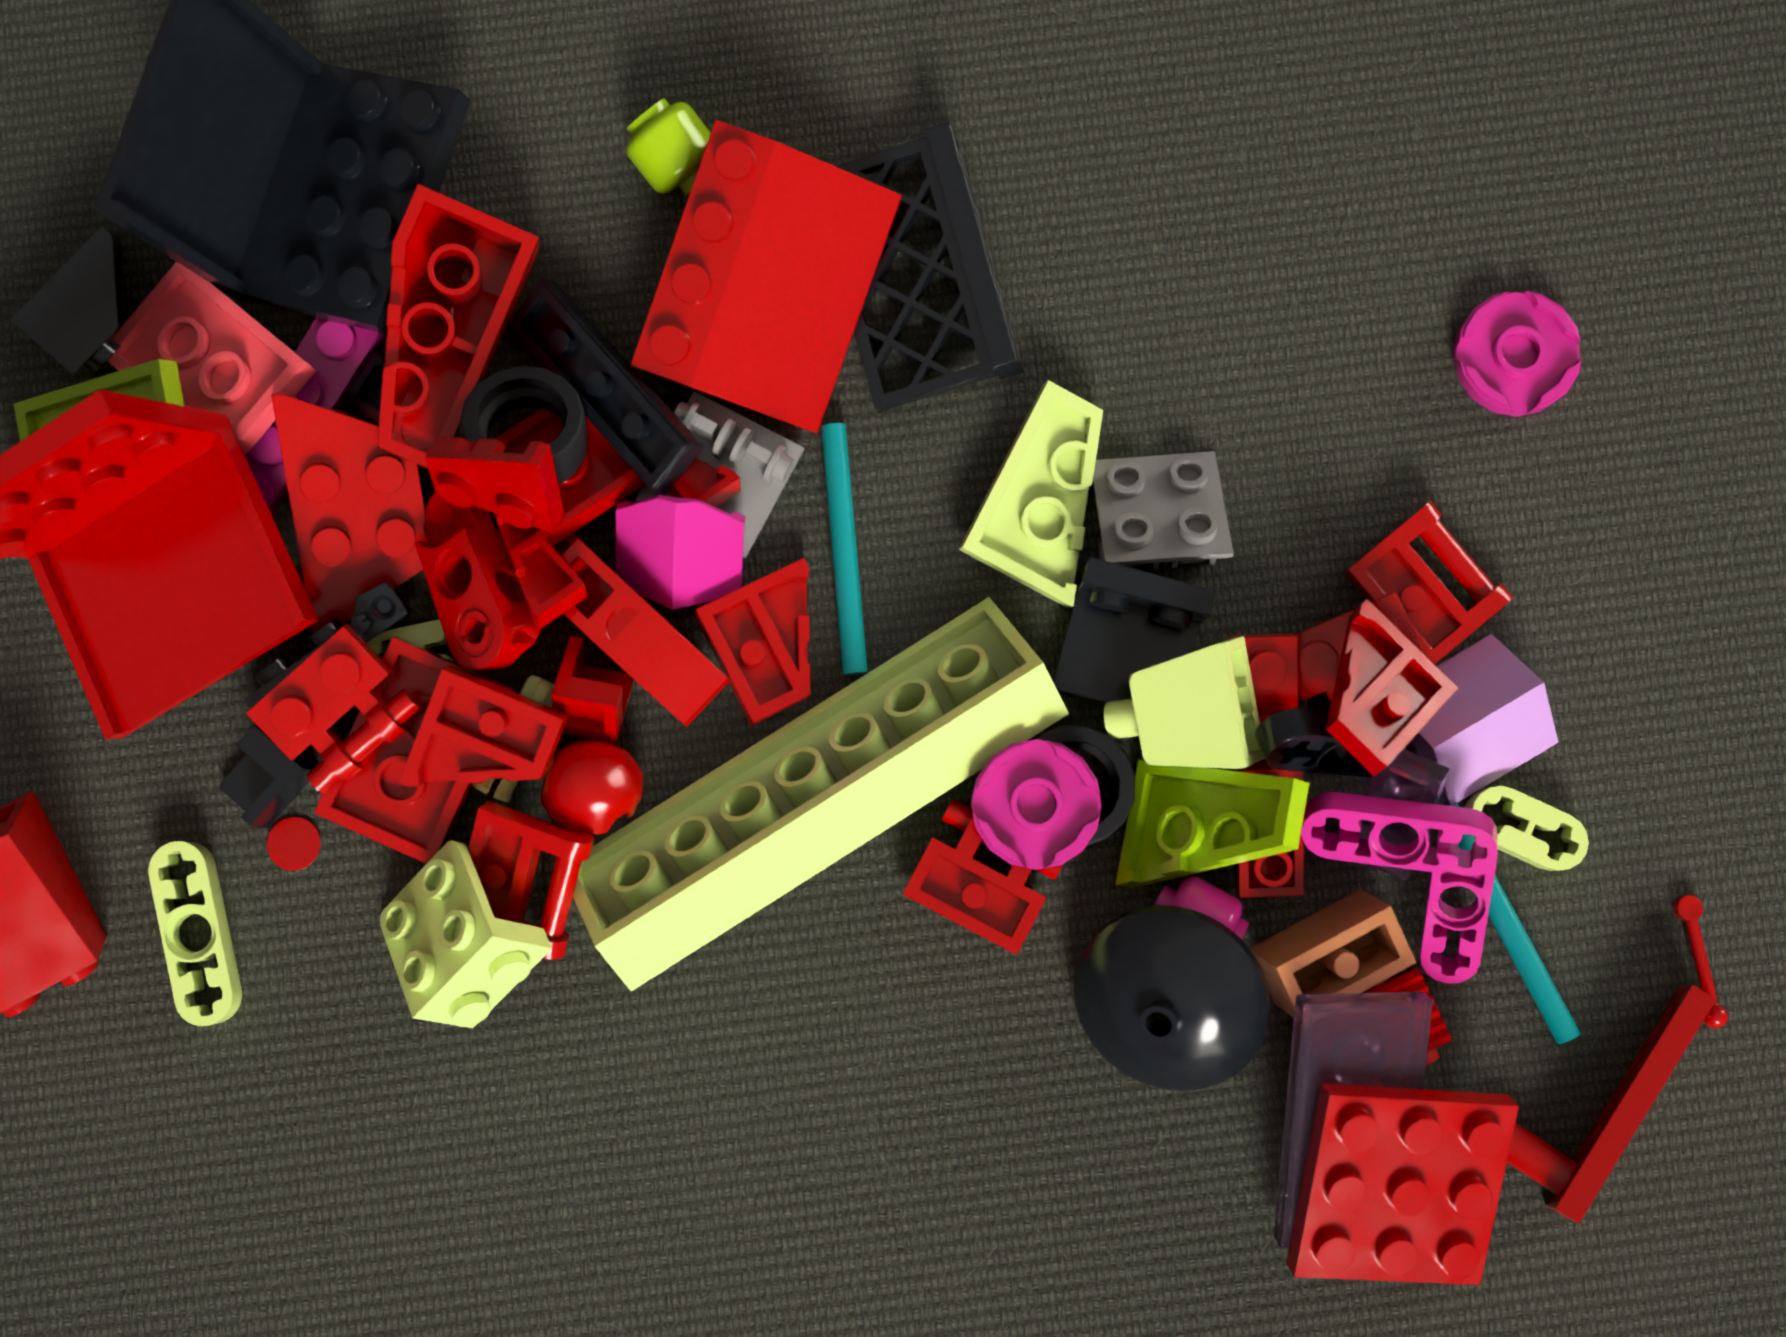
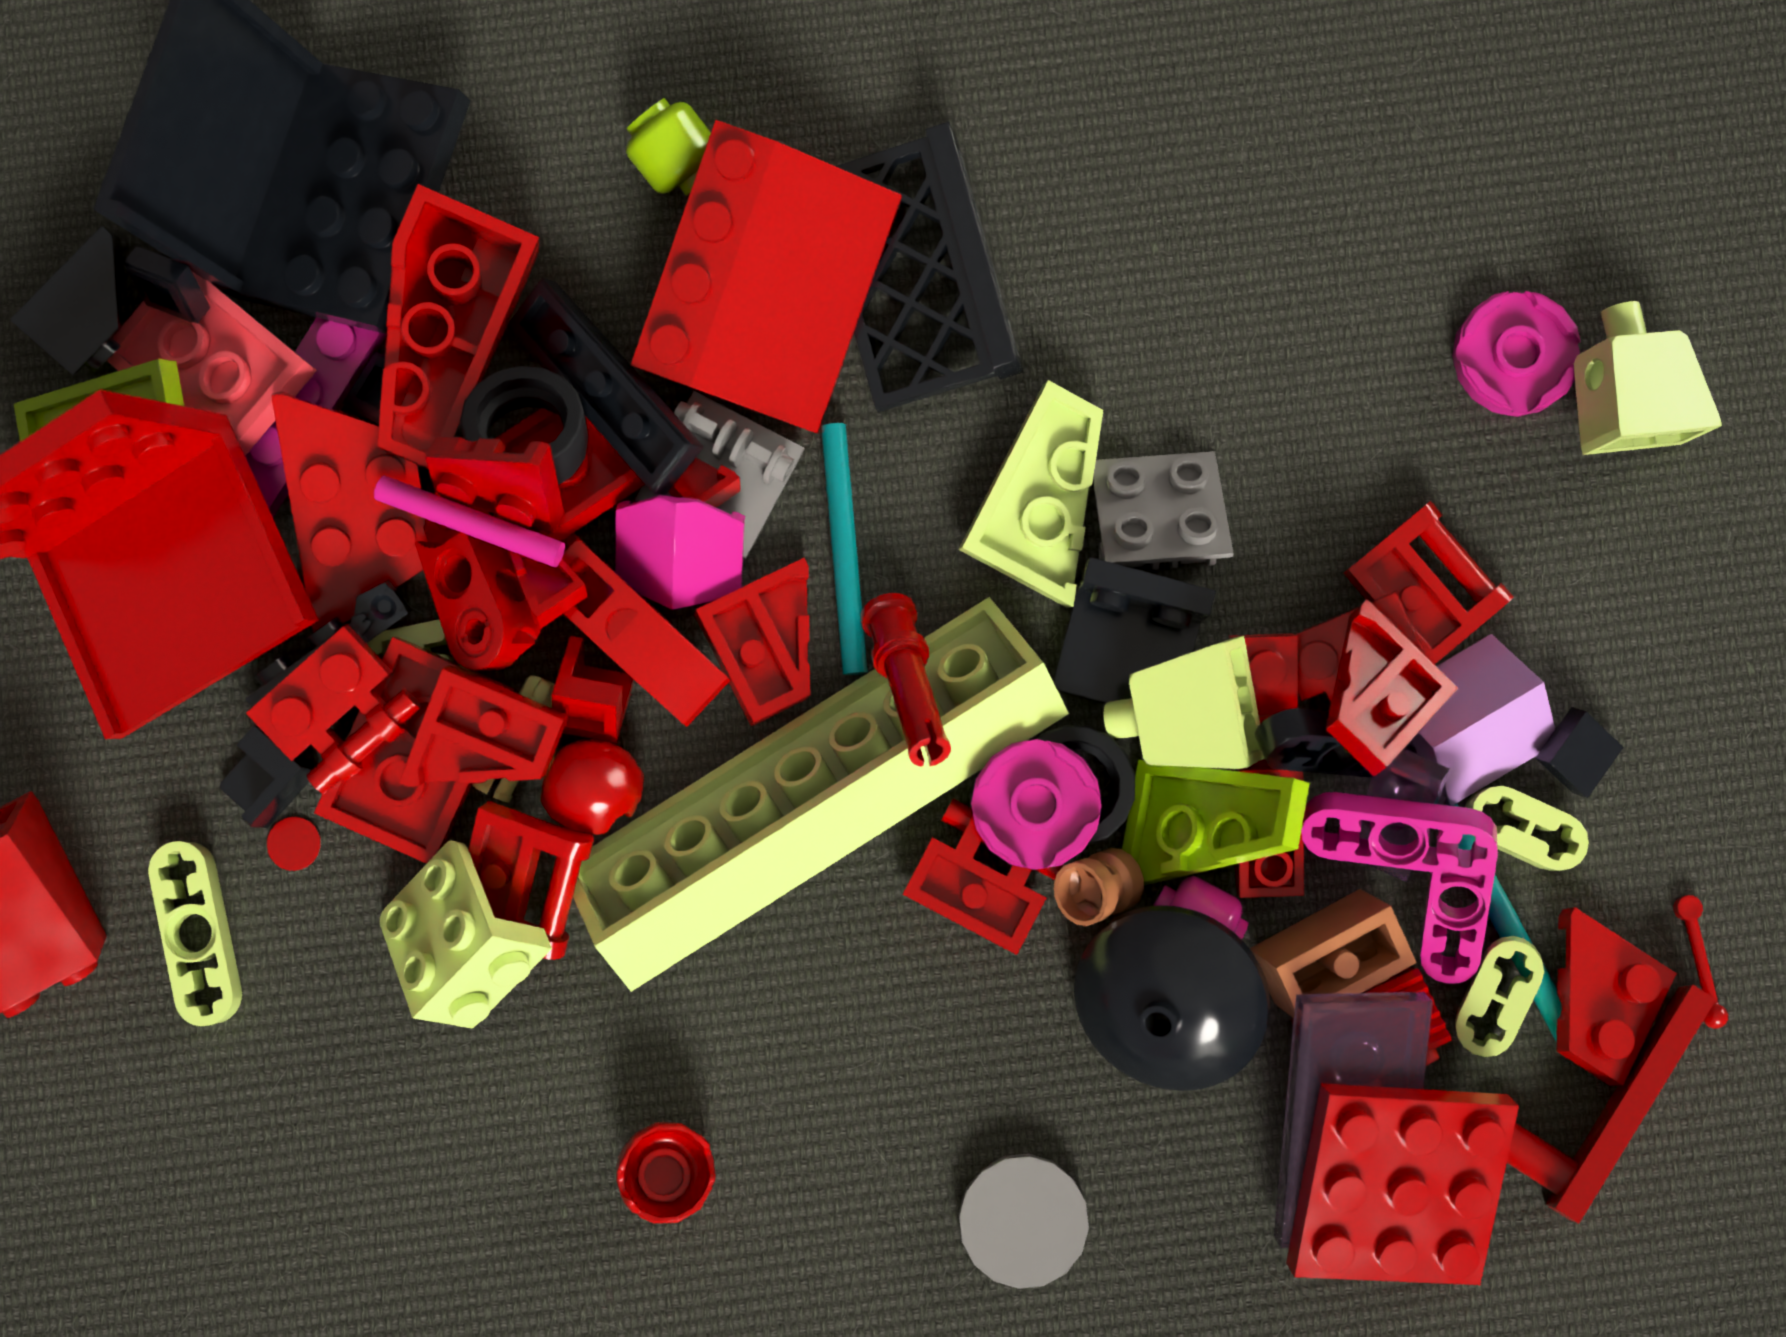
(166, 285): none -> black tile
(469, 521): none -> dark pink bar
(665, 1172): none -> red hair
(901, 658): none -> red pin
(1023, 1221): none -> light grey tile
(1098, 886): none -> nougat wheel
(1514, 1002): none -> yellowish green beam
(1579, 752): none -> black tile
(1606, 998): none -> red wing
(1640, 387): none -> yellowish green torso

